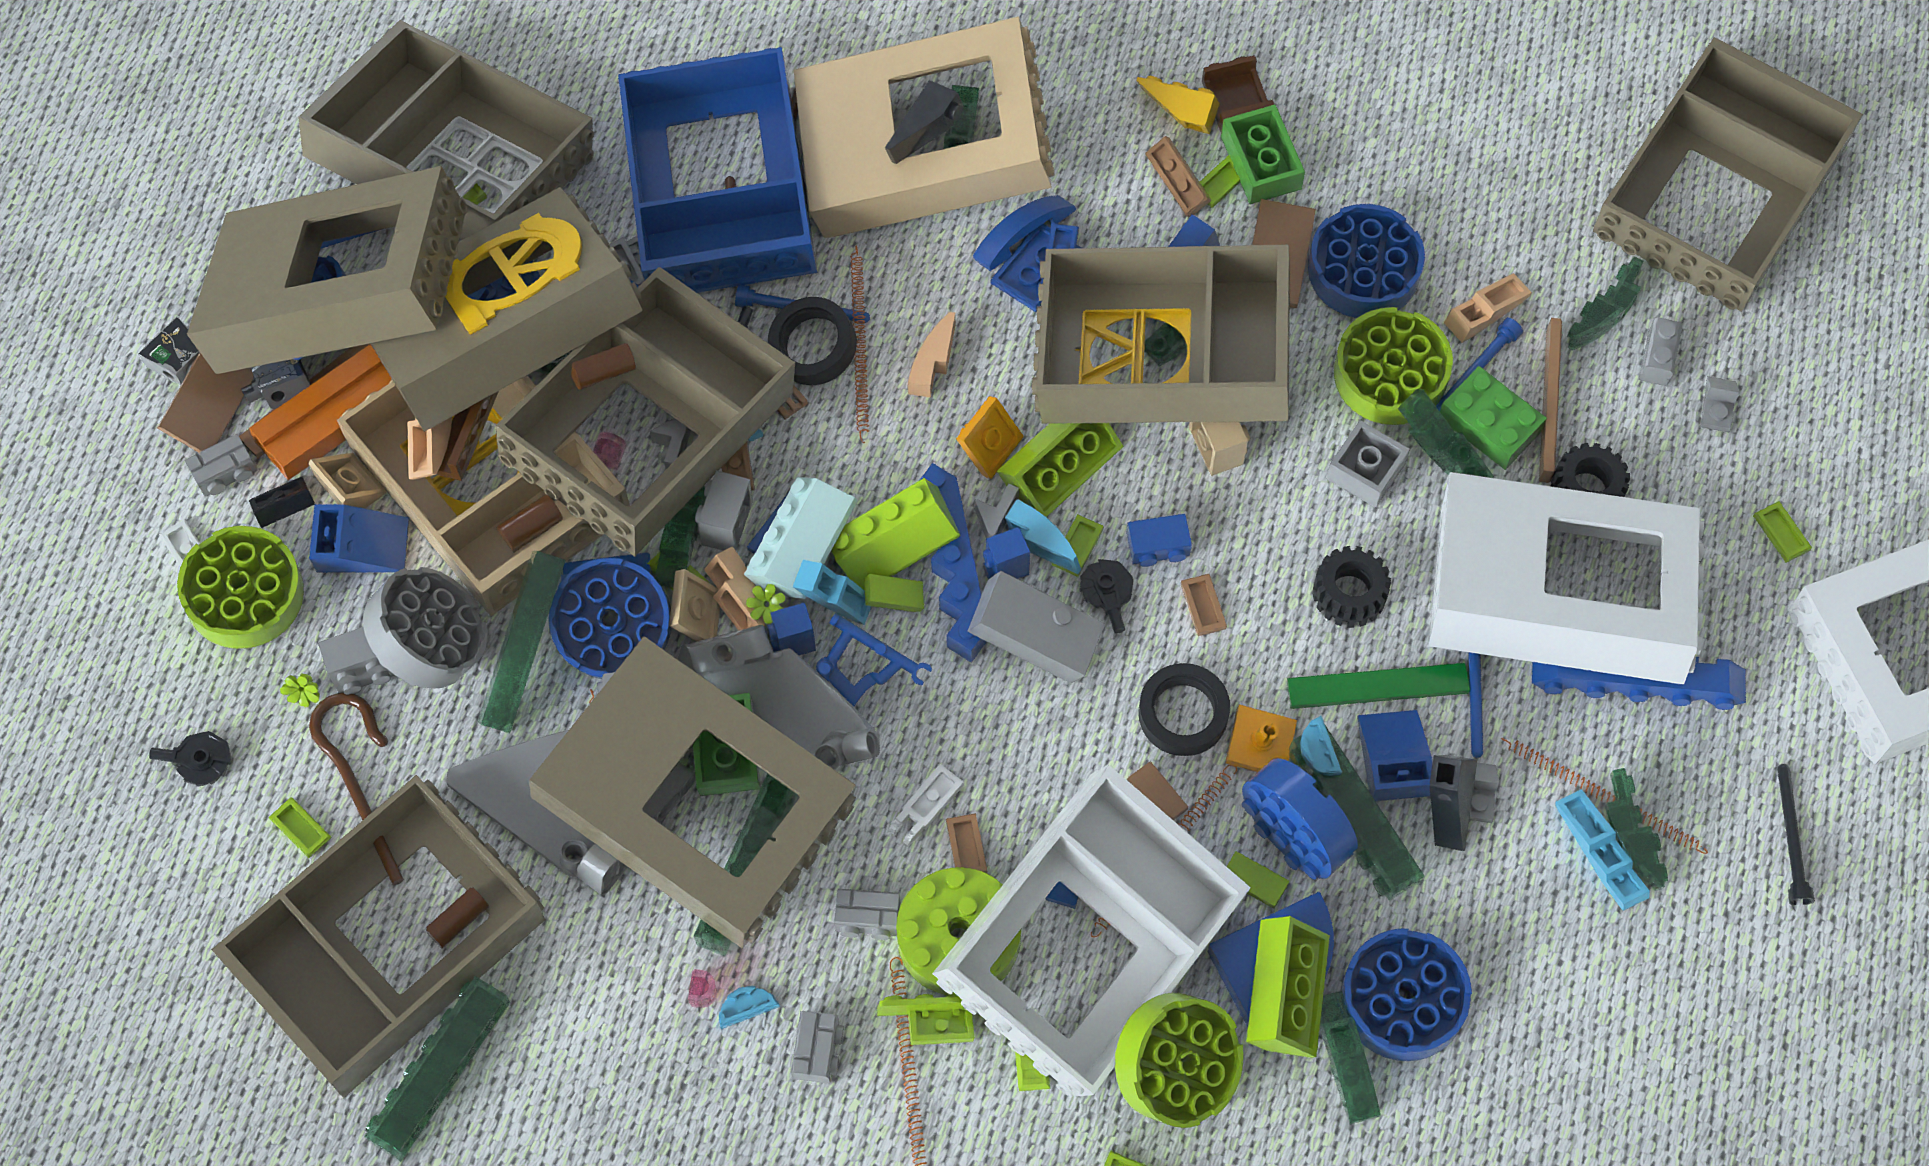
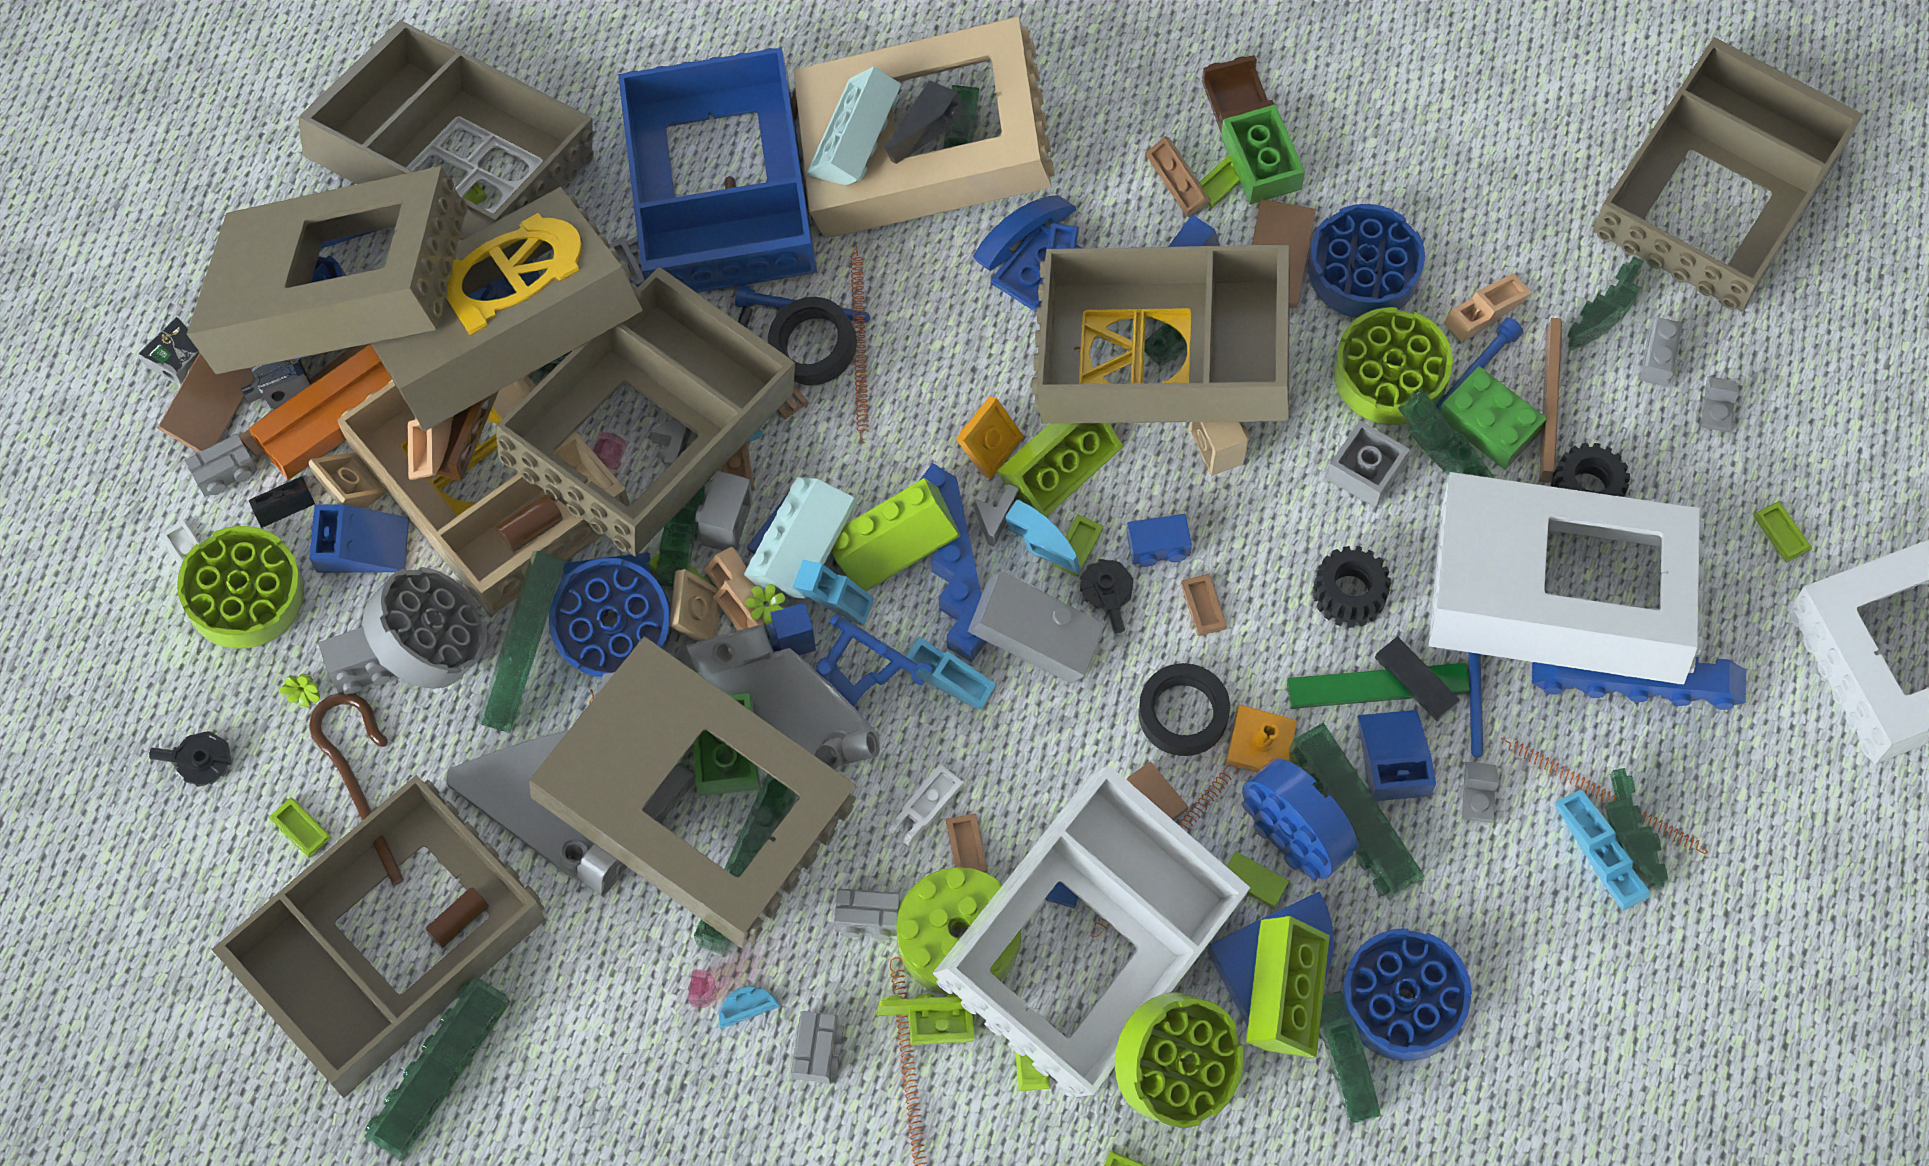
(602, 366): reddish brown brick -> none
(855, 127): none -> light aqua slope
(894, 593): lime tile -> none
(932, 357): light nougat slope -> none
(951, 674): none -> medium azure slope
(1008, 554): blue brick -> none
(1187, 106): yellow slope -> none
(1318, 749): medium azure tile -> none
(1417, 678): none -> black tile
(1451, 799): black slope -> none
(1799, 888): black piece -> none

